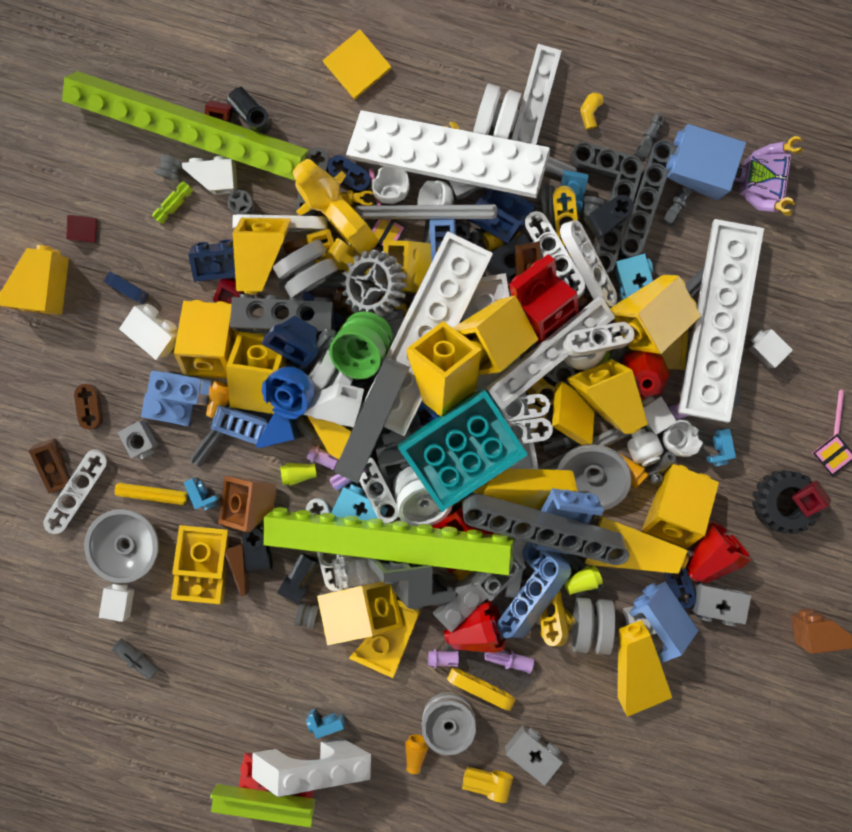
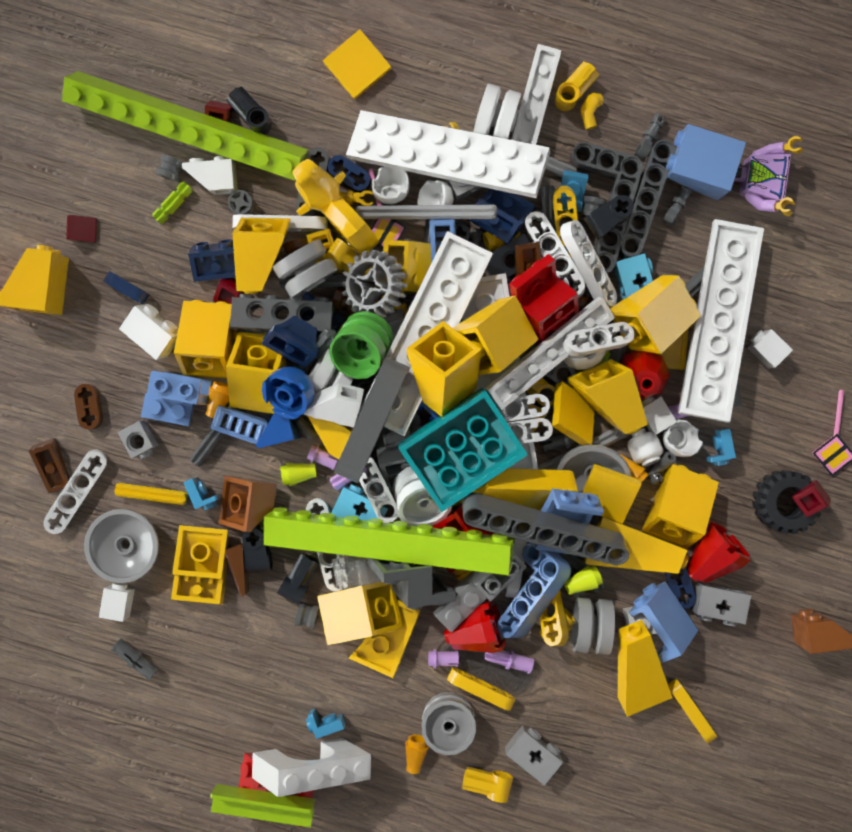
(576, 86): none -> yellow piece
(614, 491): none -> yellow tile
(692, 711): none -> yellow beam

